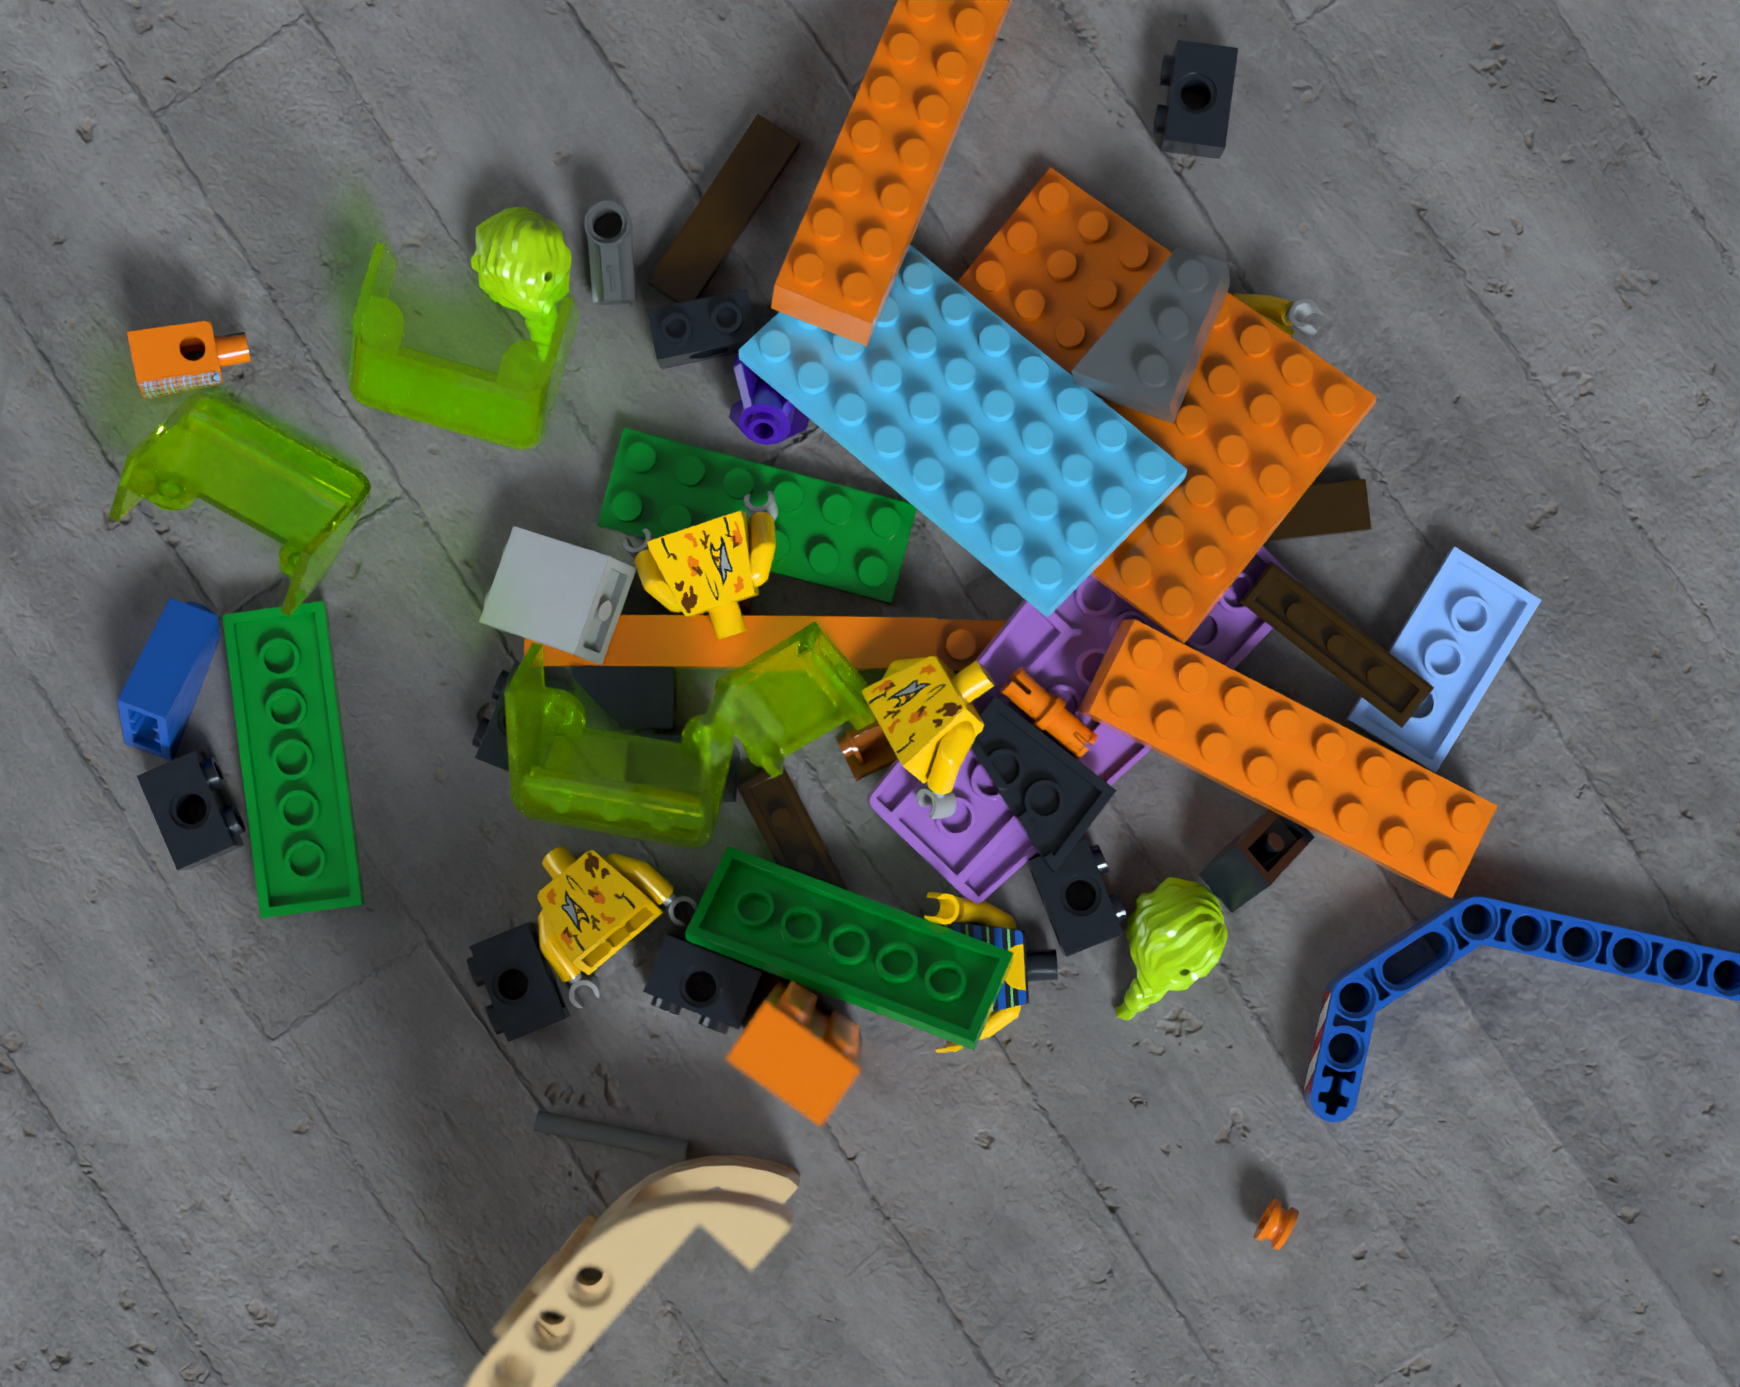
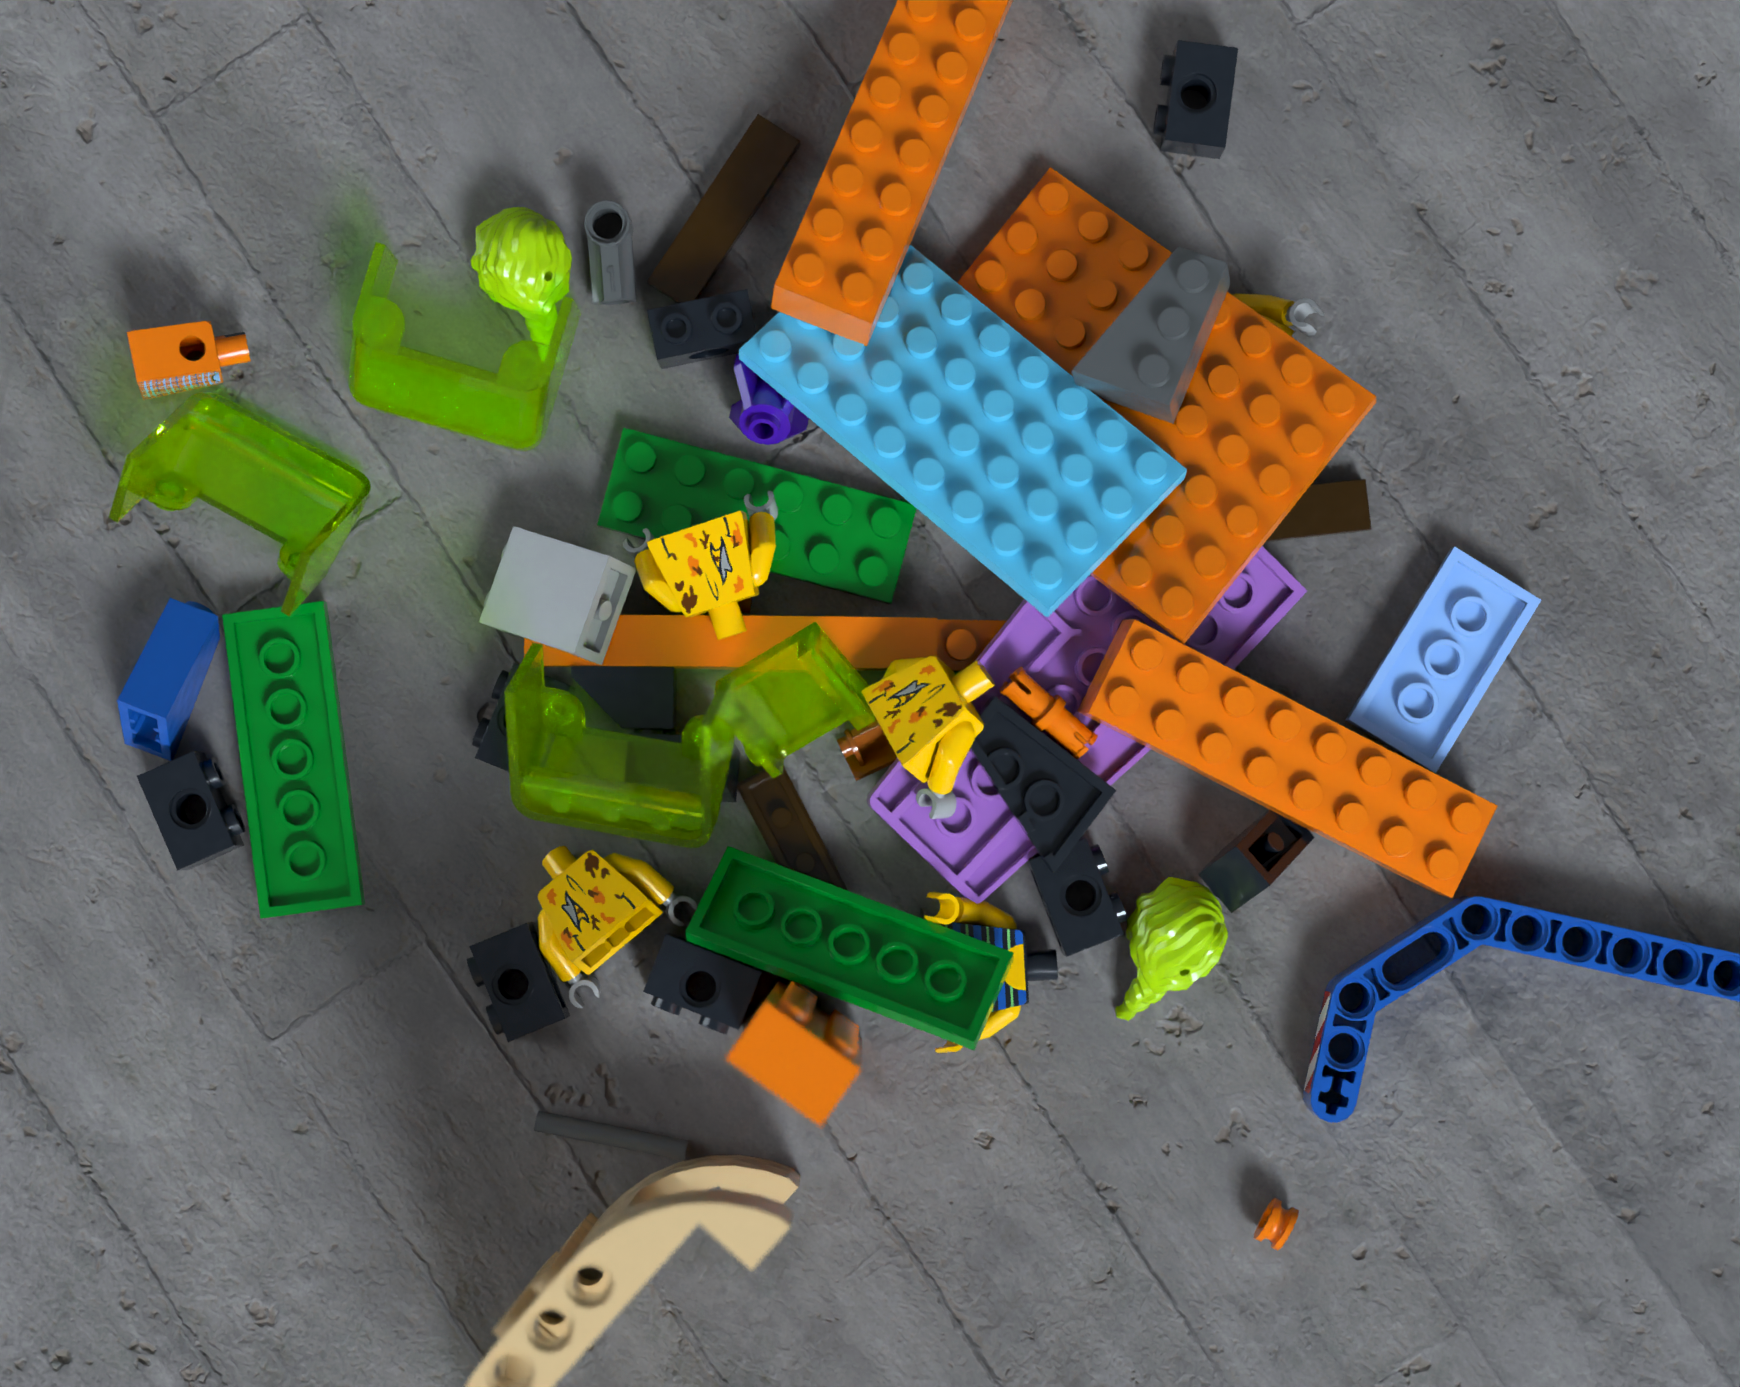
(1336, 644): dark brown tile -> none

